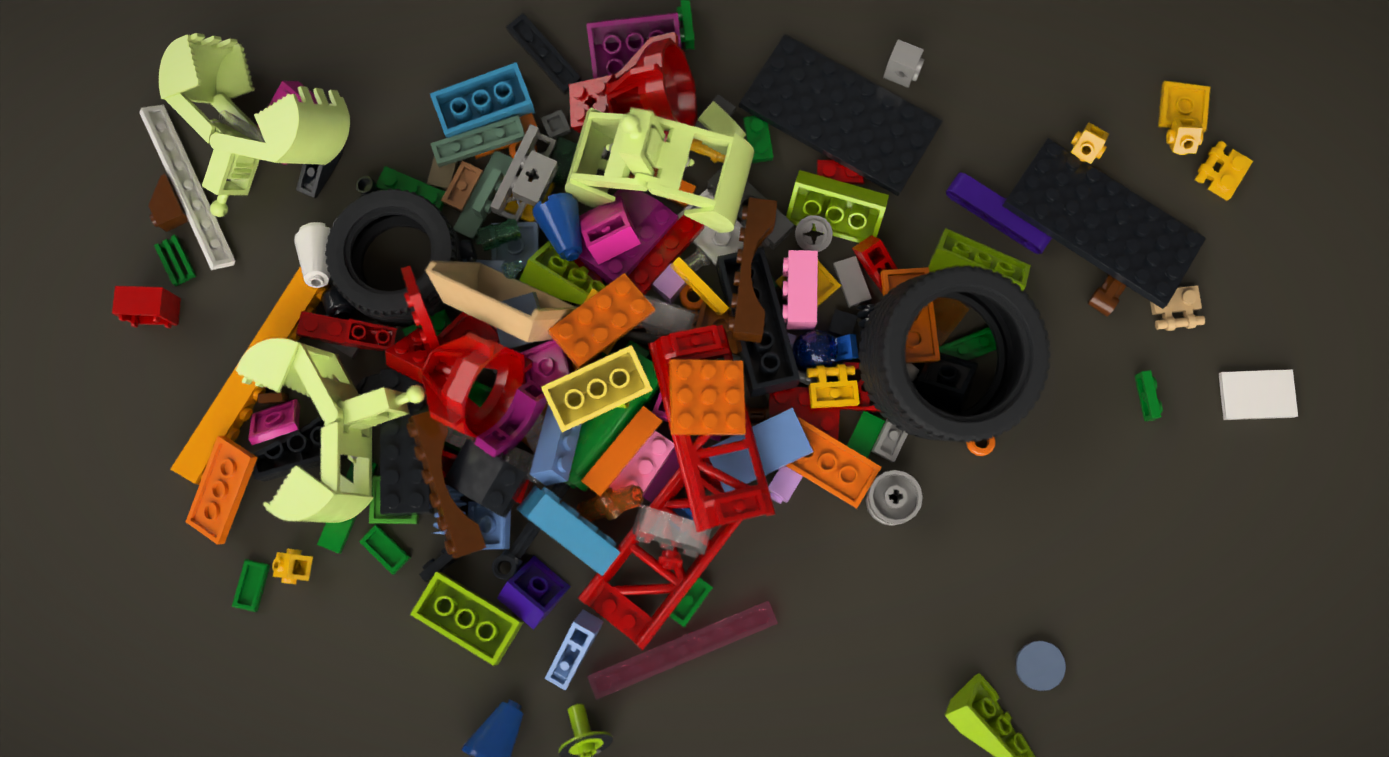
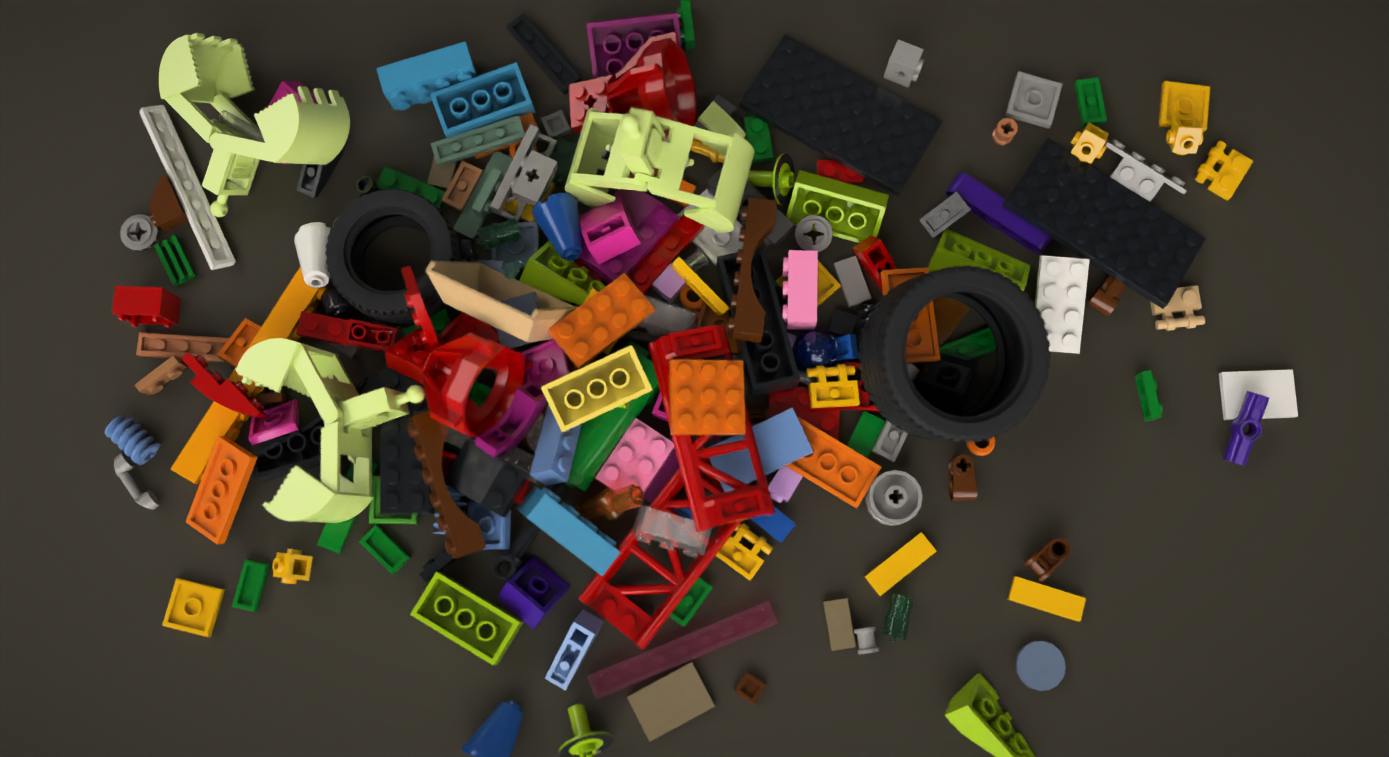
(122, 465): none -> light grey bar
(131, 439): none -> medium blue piece
(132, 226): none -> light grey gear
(161, 375): none -> medium nougat plate
(169, 345): none -> nougat tile
(193, 607): none -> yellow tile
(222, 391): none -> red slope
(238, 342): none -> orange plate
(416, 77): none -> dark azure brick
(621, 451): orange tile -> none
(670, 559): red plate -> none
(670, 701): none -> dark tan tile
(741, 558): none -> yellow plate
(750, 688): none -> reddish brown tile
(776, 525): none -> blue slope
(781, 179): none -> lime piece
(839, 624): none -> dark tan tile
(866, 640): none -> light grey bush
(897, 618): none -> clear green piece
(900, 564): none -> yellow tile
(945, 214): none -> plate
(962, 482): none -> reddish brown piece
(1011, 129): none -> nougat bush
(1033, 100): none -> light grey plate
(1044, 561): none -> reddish brown piece
(1046, 599): none -> yellow tile
(1062, 300): none -> white plate
(1090, 101): none -> green plate
(1139, 175): none -> light grey bracket
(1251, 413): none -> dark purple piece

